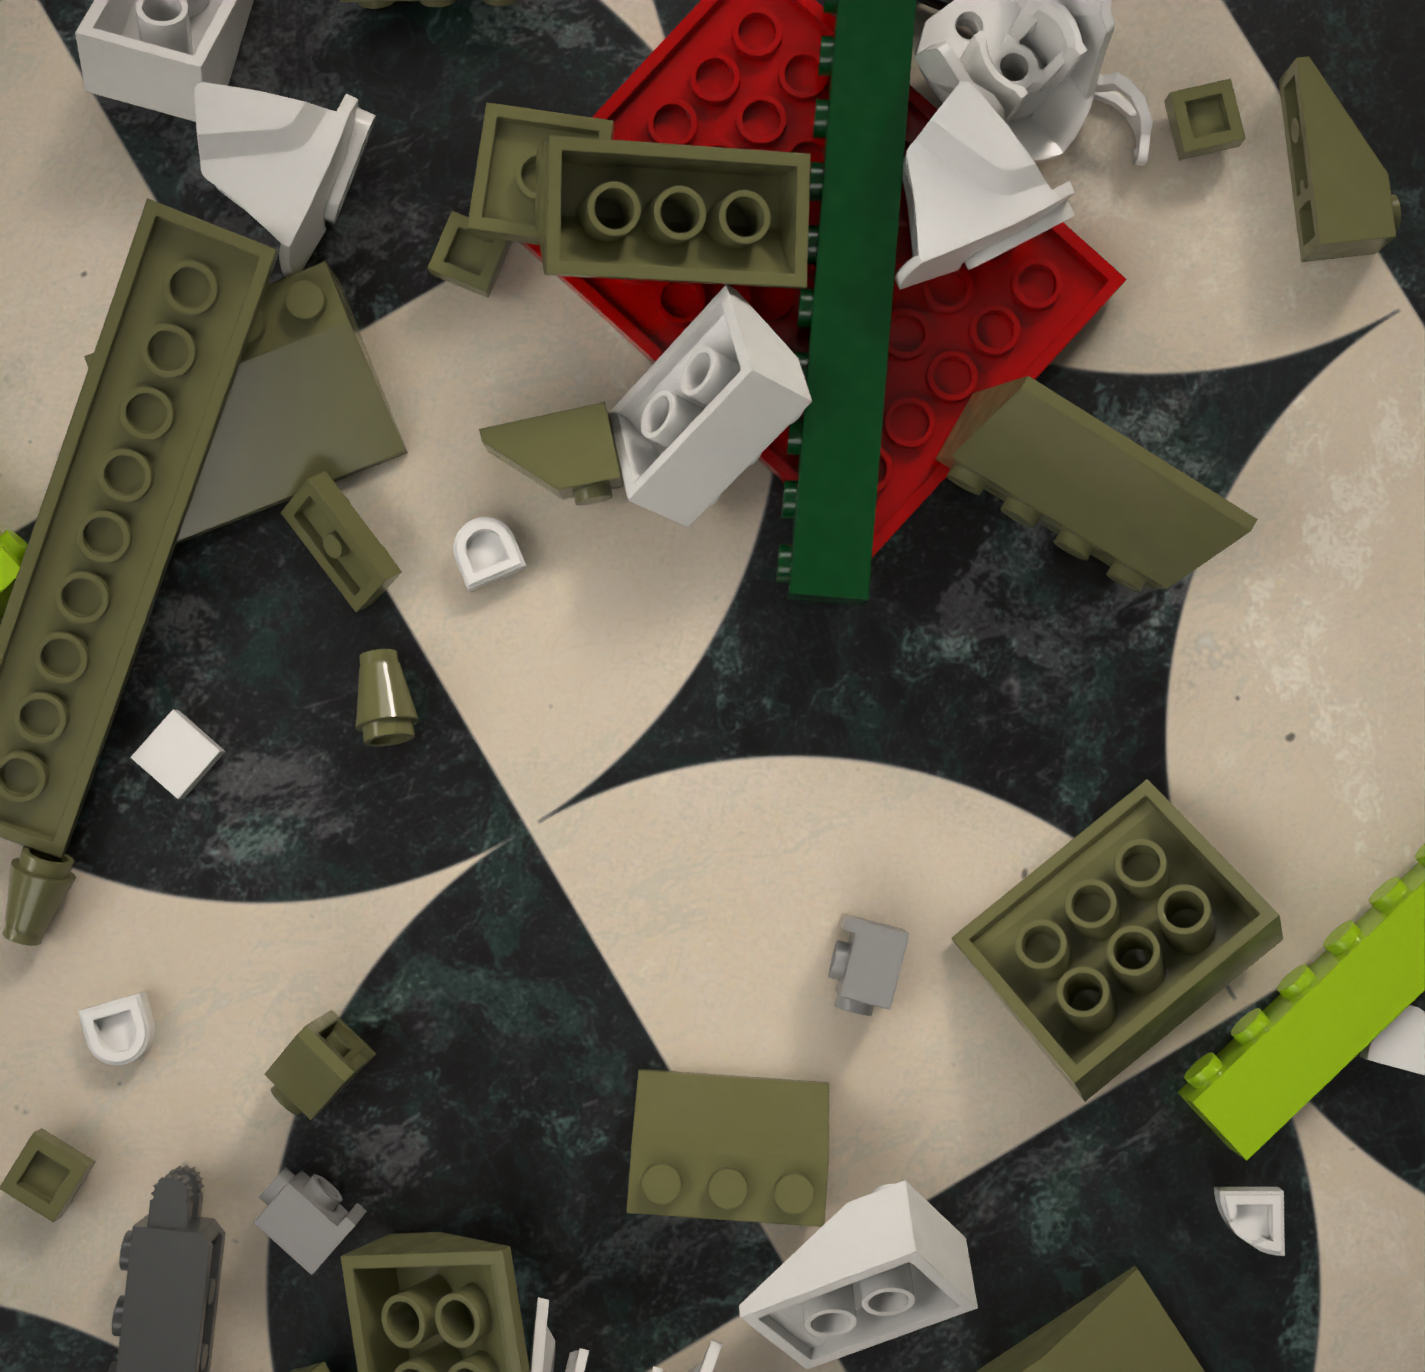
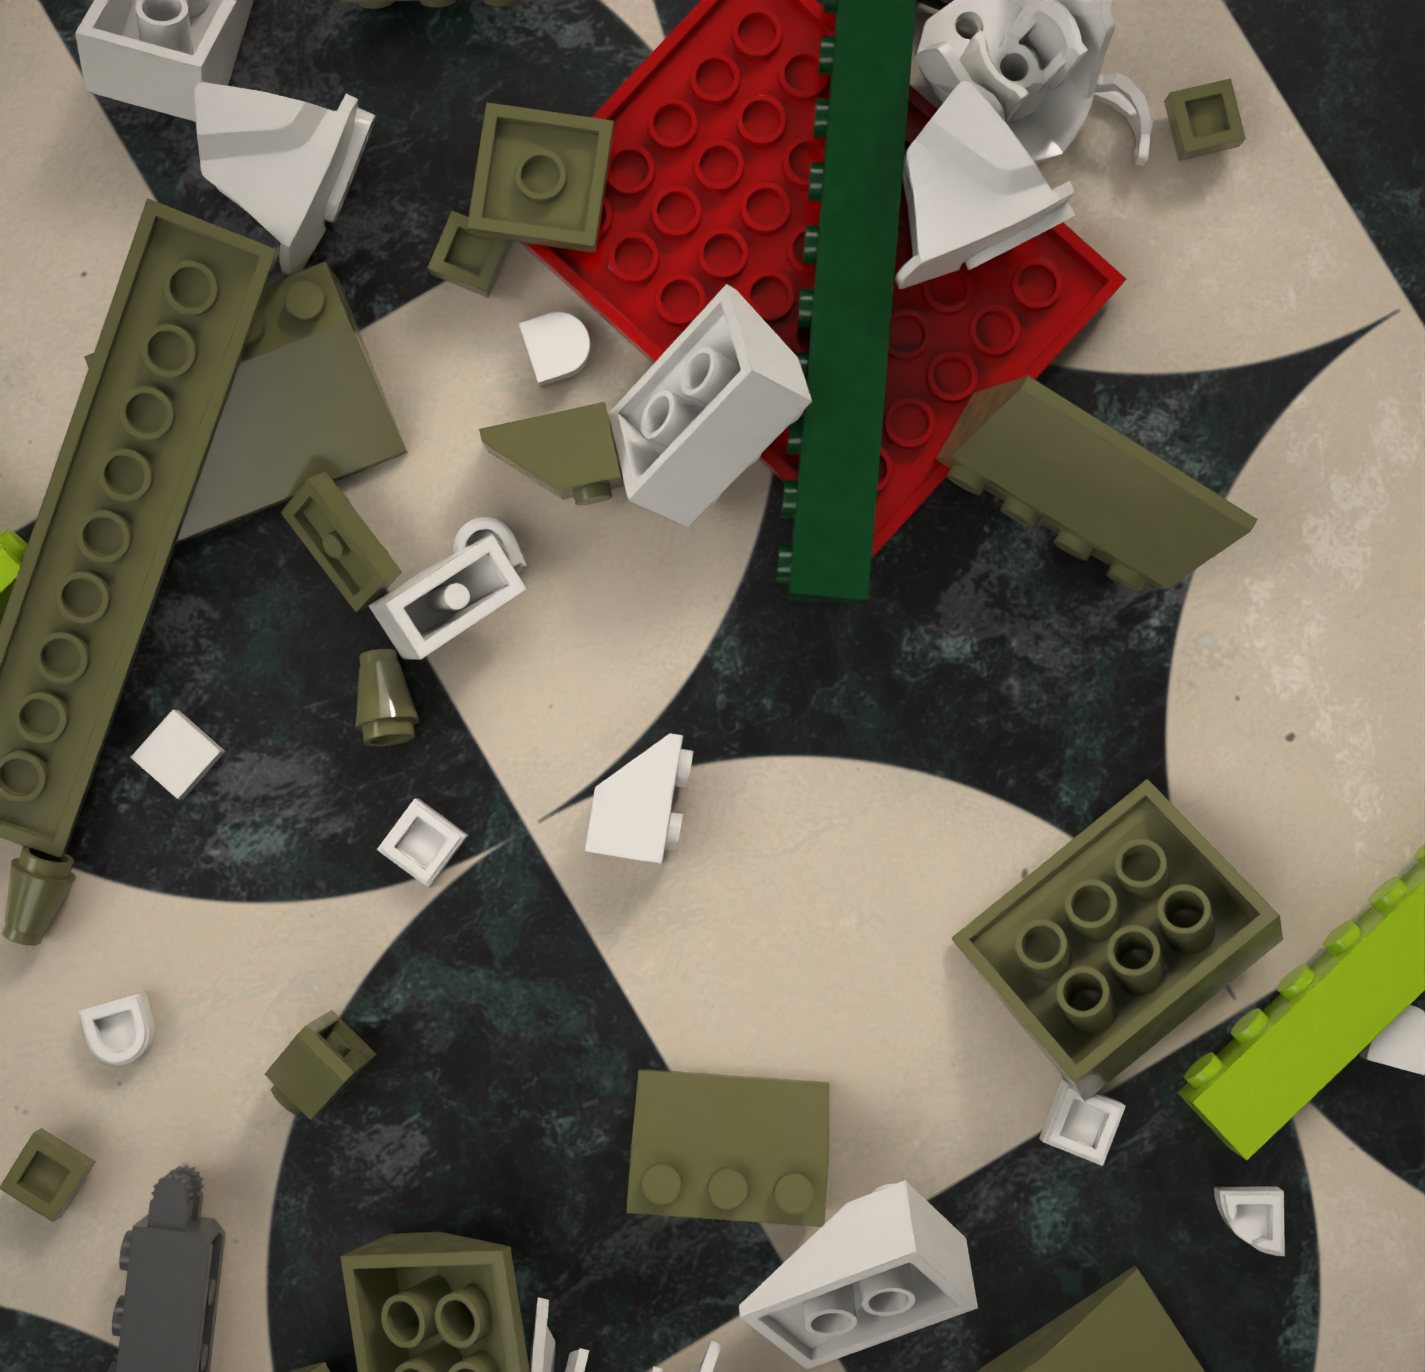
(306, 1217): light grey brick -> none
(422, 842): none -> white tile
(447, 598): none -> white slope
(556, 346): none -> white tile
(634, 804): none -> white slope
(672, 212): olive slope -> none
(867, 964): light grey brick -> none
(1082, 1126): none -> white tile
(1335, 176): olive slope -> none

